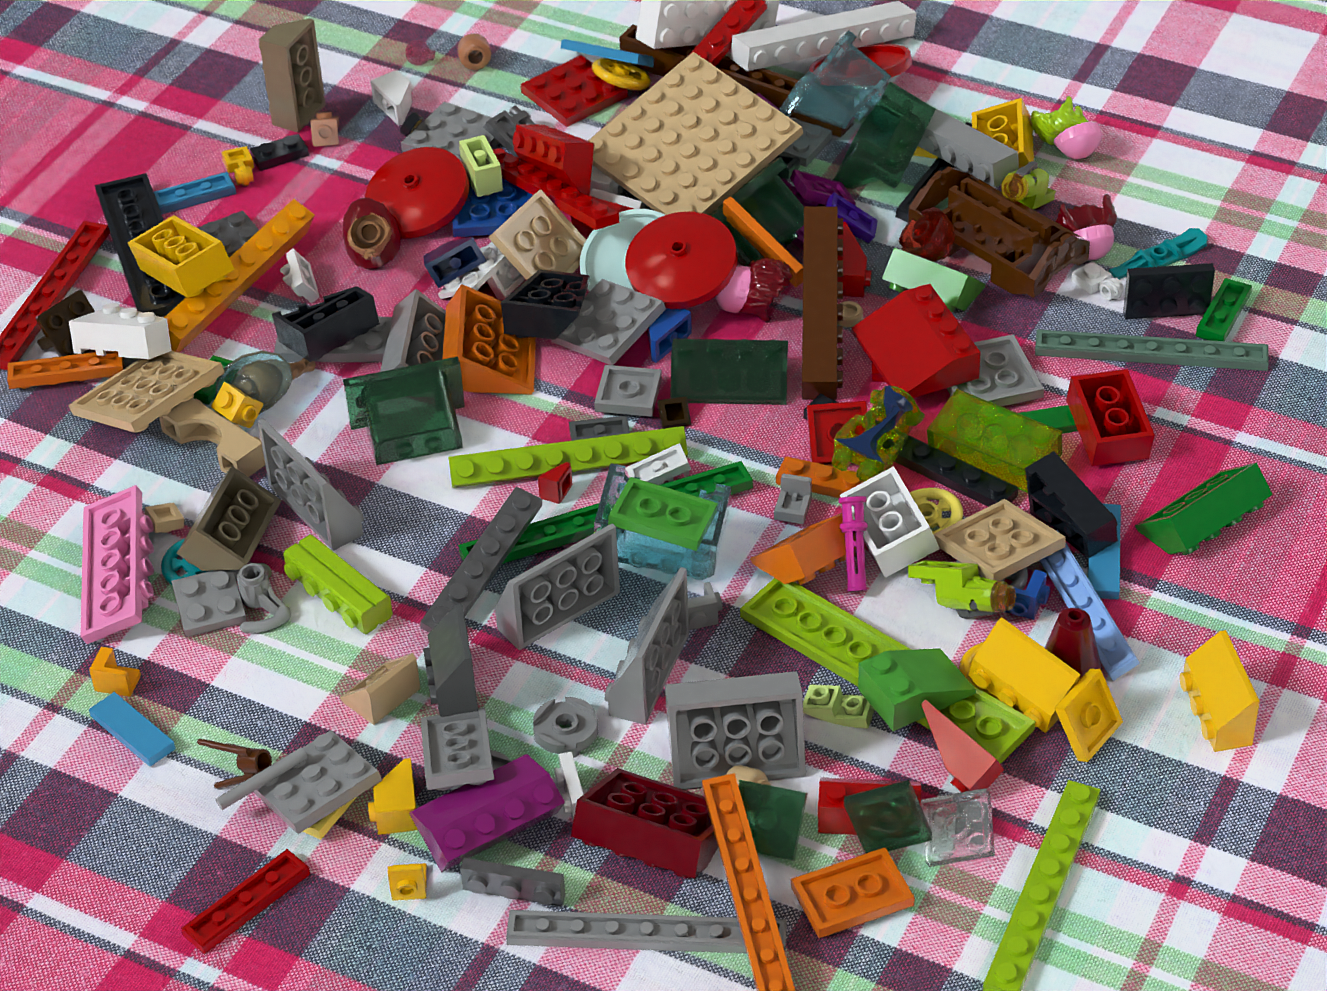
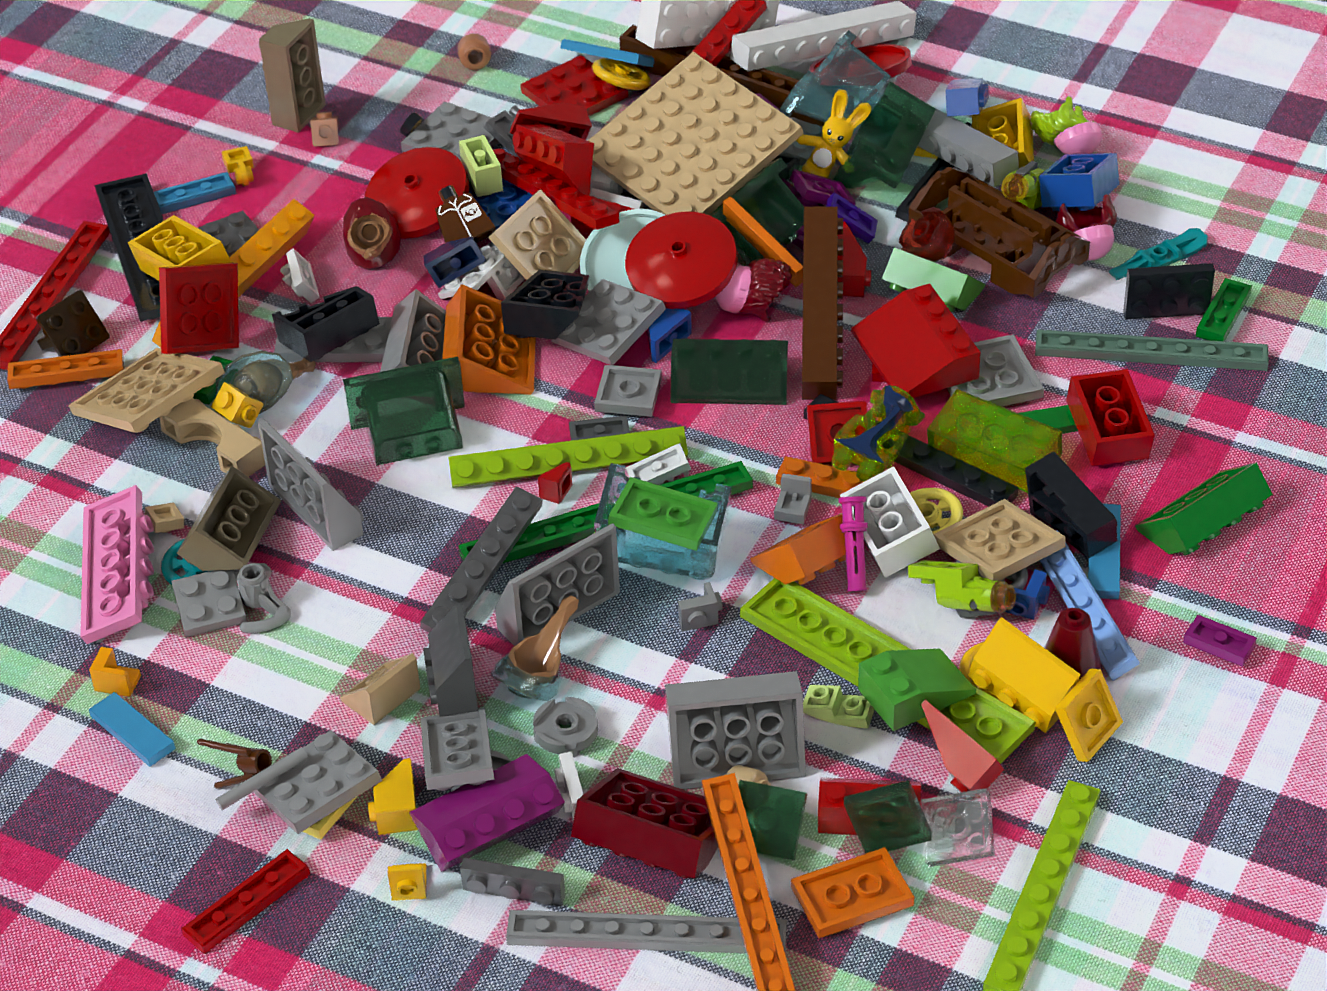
(121, 330): white wedge -> none
(199, 308): none -> red plate
(279, 152): black plate -> none
(337, 584): lime brick -> none
(393, 95): white slope -> none
(418, 52): clear pink plate -> none
(462, 217): none -> reddish brown torso
(534, 663): none -> hat
(561, 116): none -> red slope
(651, 654): light grey slope -> none
(673, 412): dark brown slope -> none
(835, 134): none -> yellow animal
(851, 314): tan tile -> none
(966, 96): none -> blue brick
(1079, 180): none -> blue brick
(1094, 278): white plate -> none
(1220, 640): none -> magenta plate
(1221, 694): yellow slope -> none

